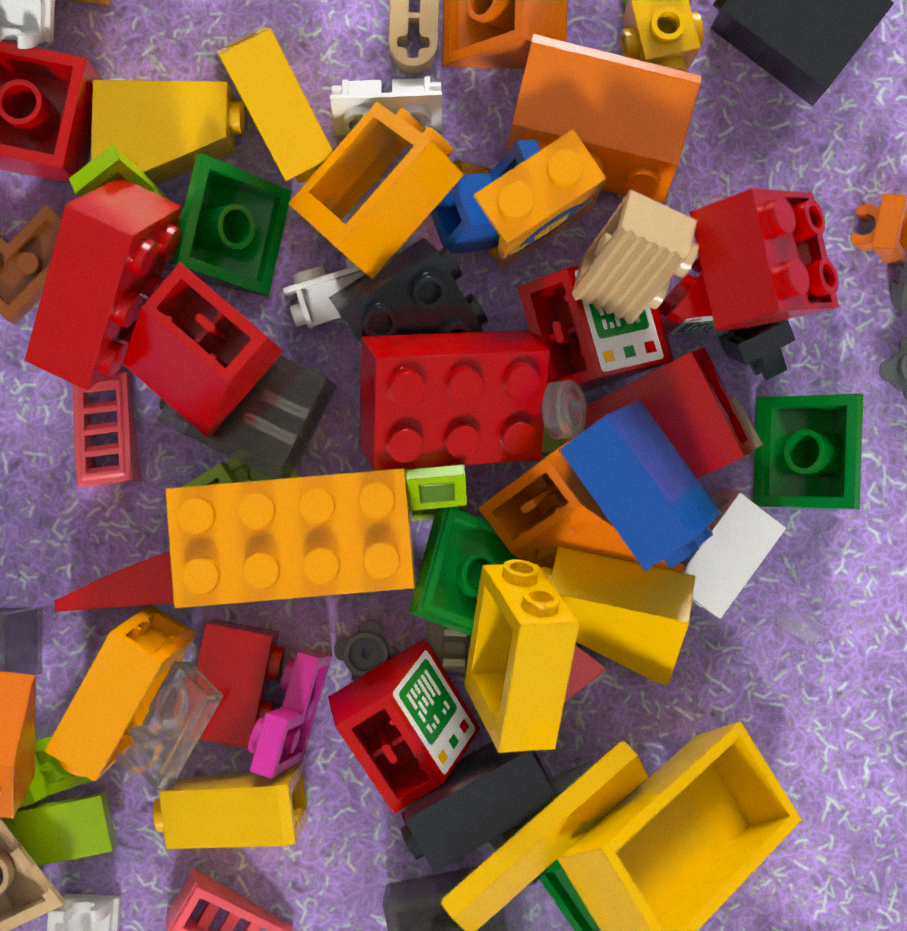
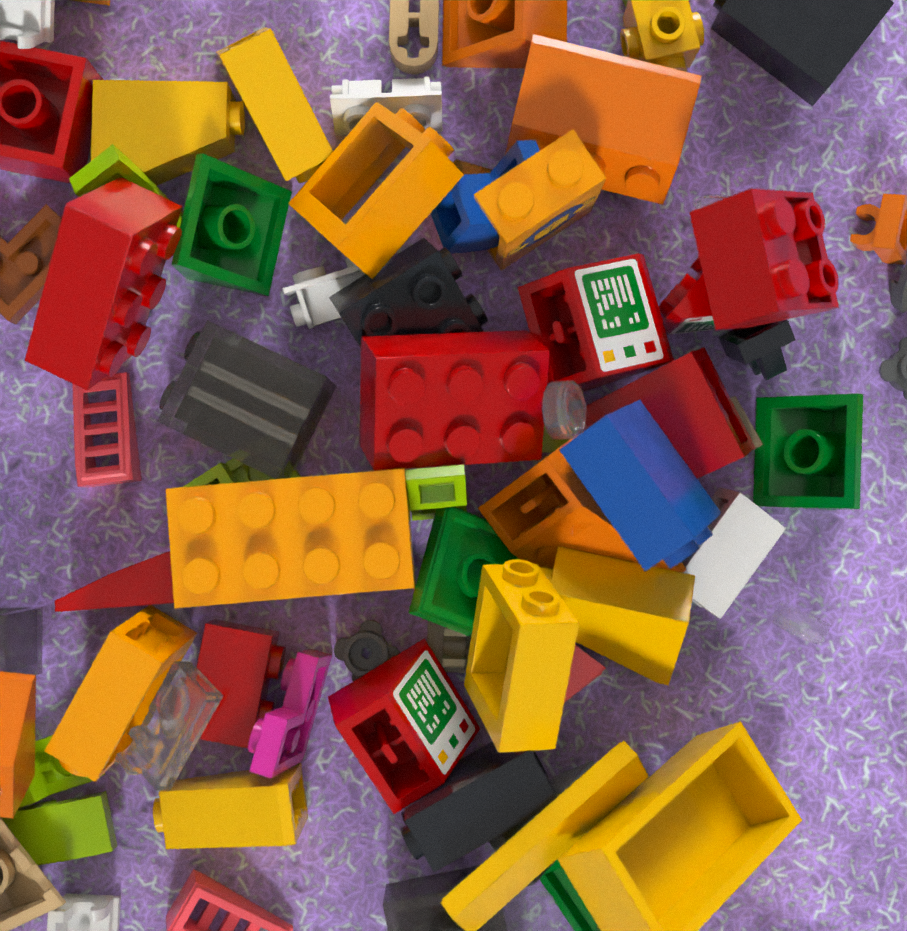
(197, 350): red slope -> none
(636, 257): tan brick -> none

